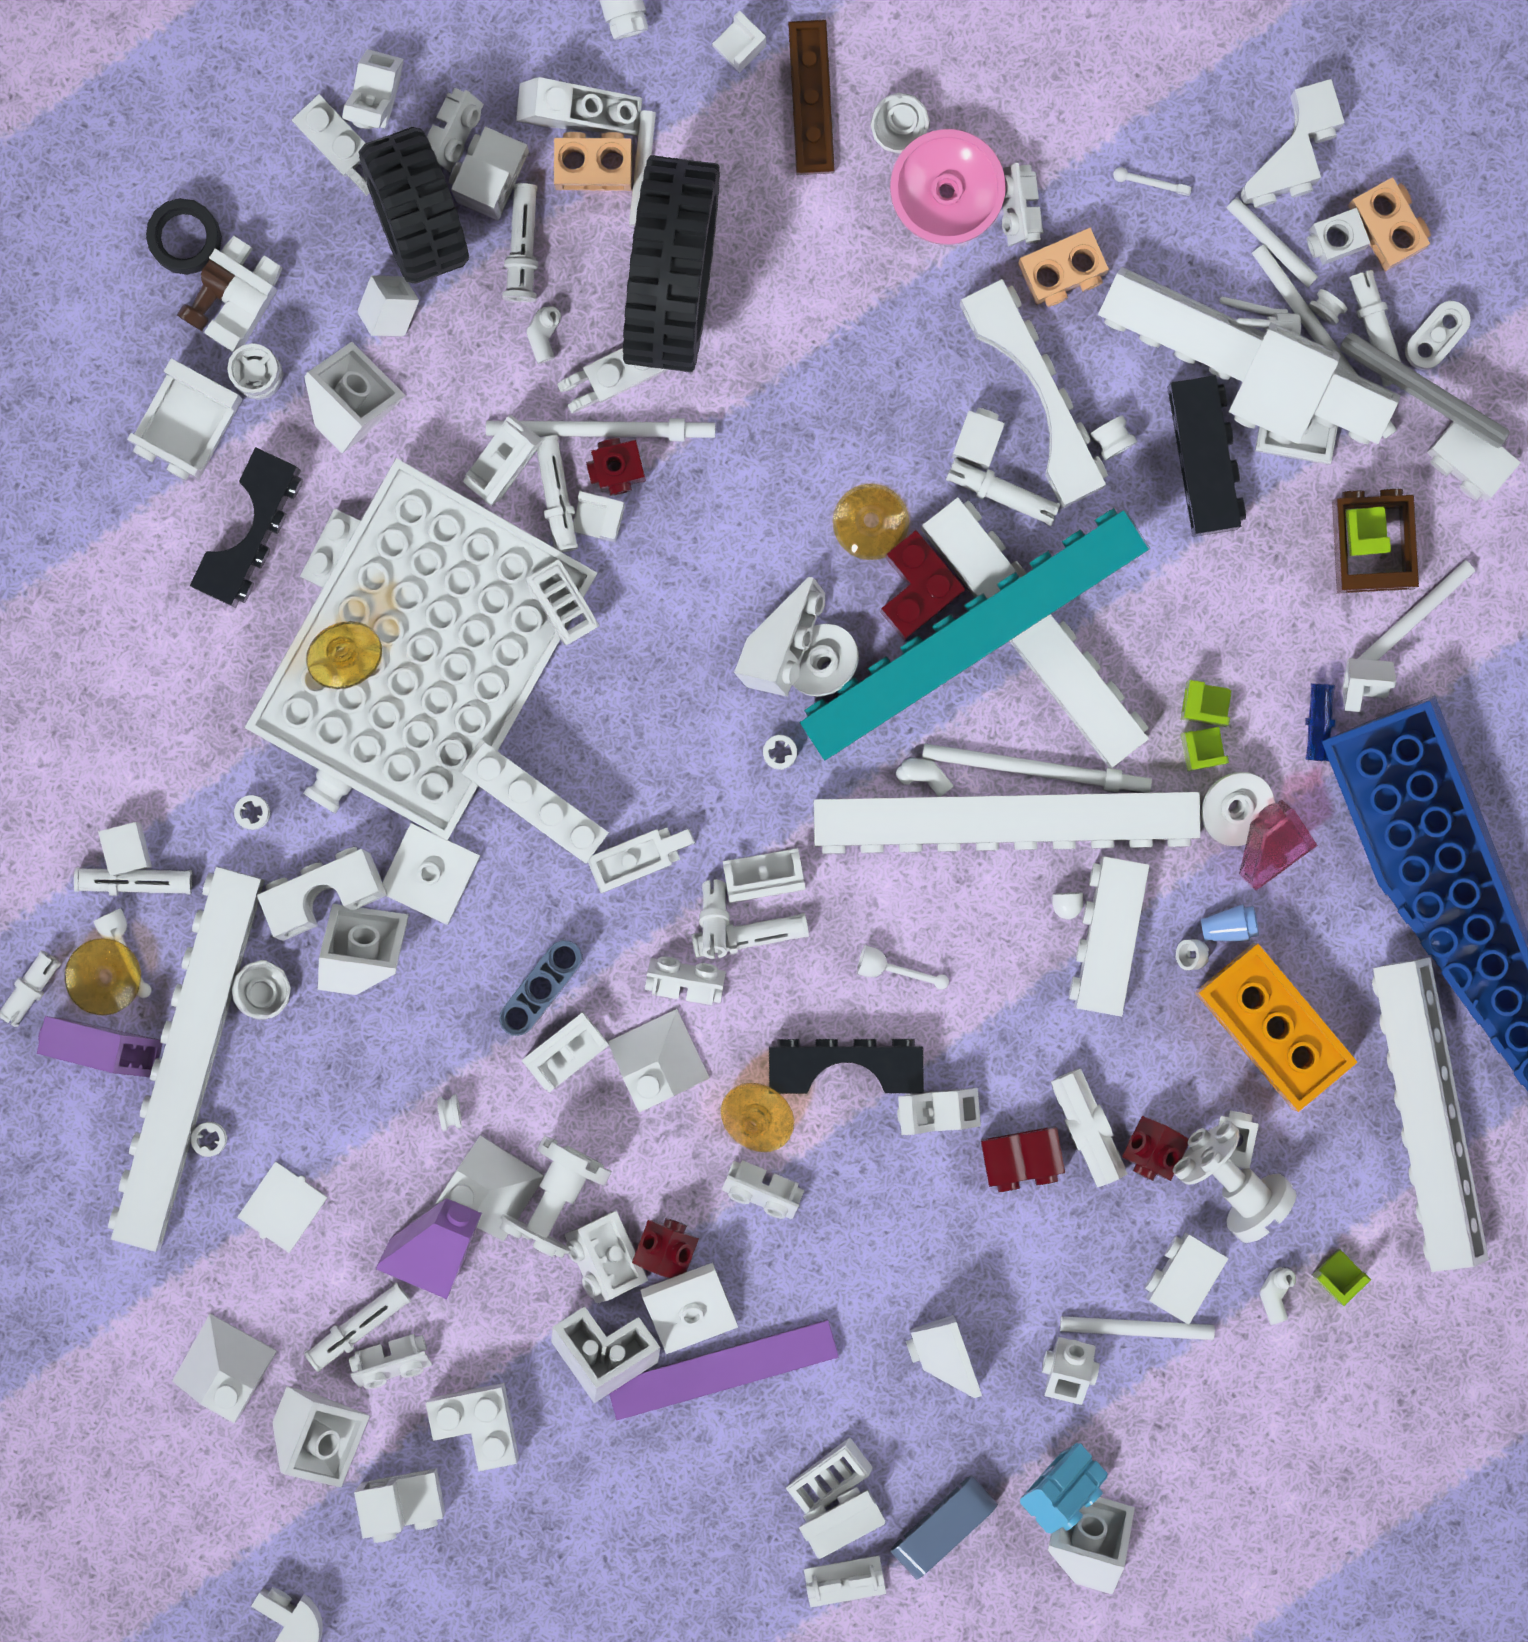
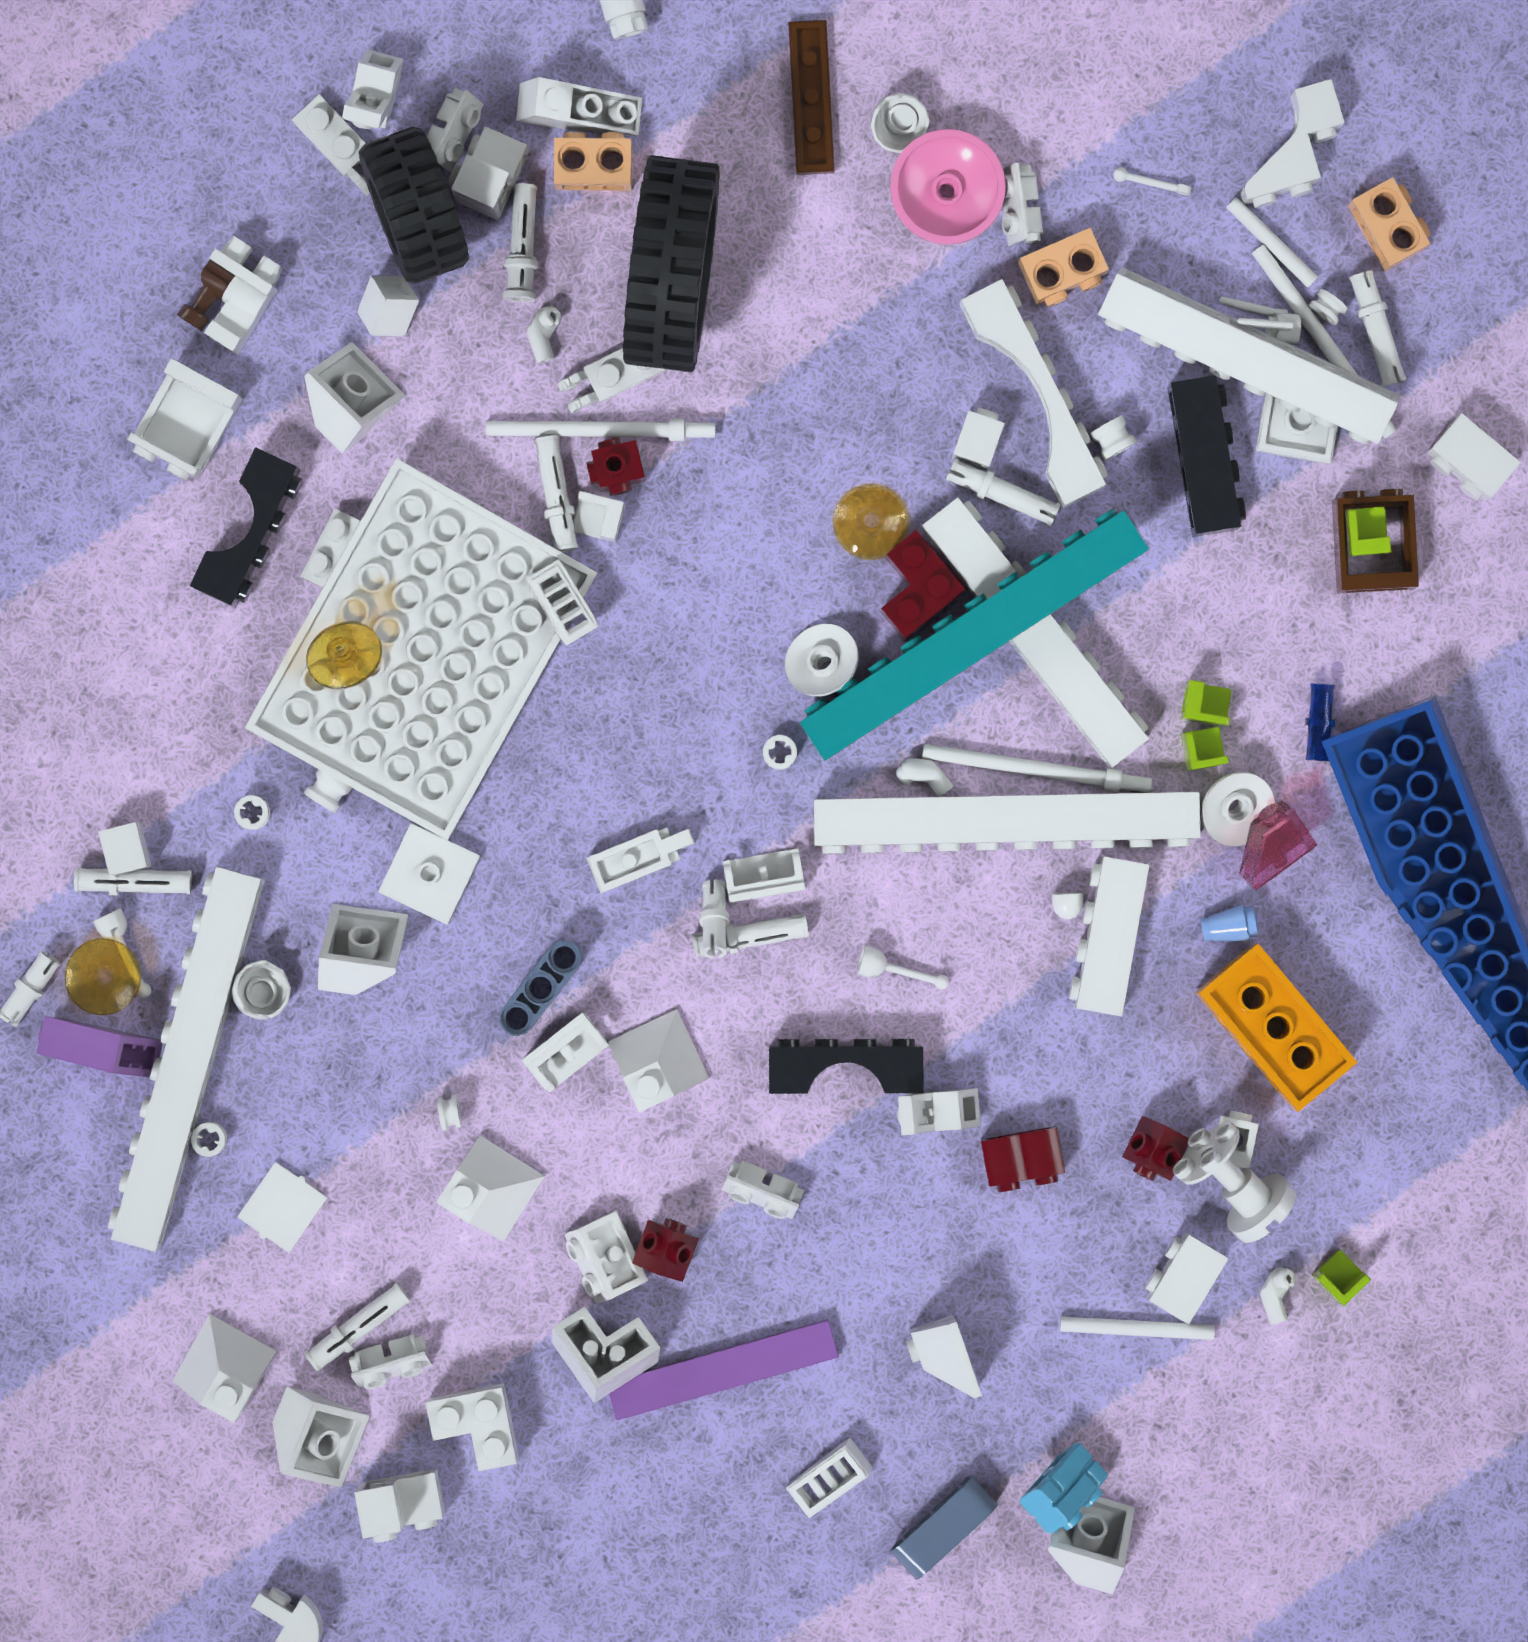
(162, 216): black tyre -> none
(255, 371): white wheel -> none
(290, 903): white arch -> none
(432, 1248): medium lavender slope -> none
(502, 460): white hinge -> none
(533, 801): white brick -> none
(562, 1184): white piece -> none
(644, 150): white bar -> none
(668, 975): white hinge -> none
(689, 1308): white plate -> none
(740, 42): white panel -> none
(764, 1108): clear yellow dish -> none
(777, 646): white slope -> none
(843, 1523): white bracket -> none
(844, 1581): white hinge -> none
(1070, 1370): white brick -> none
(1088, 1127): white piece -> none
(1183, 954): white hinge -> none
(1284, 384): white panel -> none
(1351, 227): white brick -> none
(1367, 679): white panel -> none
(1419, 612): white bar -> none
(1424, 390): light grey axle -> none
(1430, 1115): white brick -> none
(1437, 336): white plate -> none

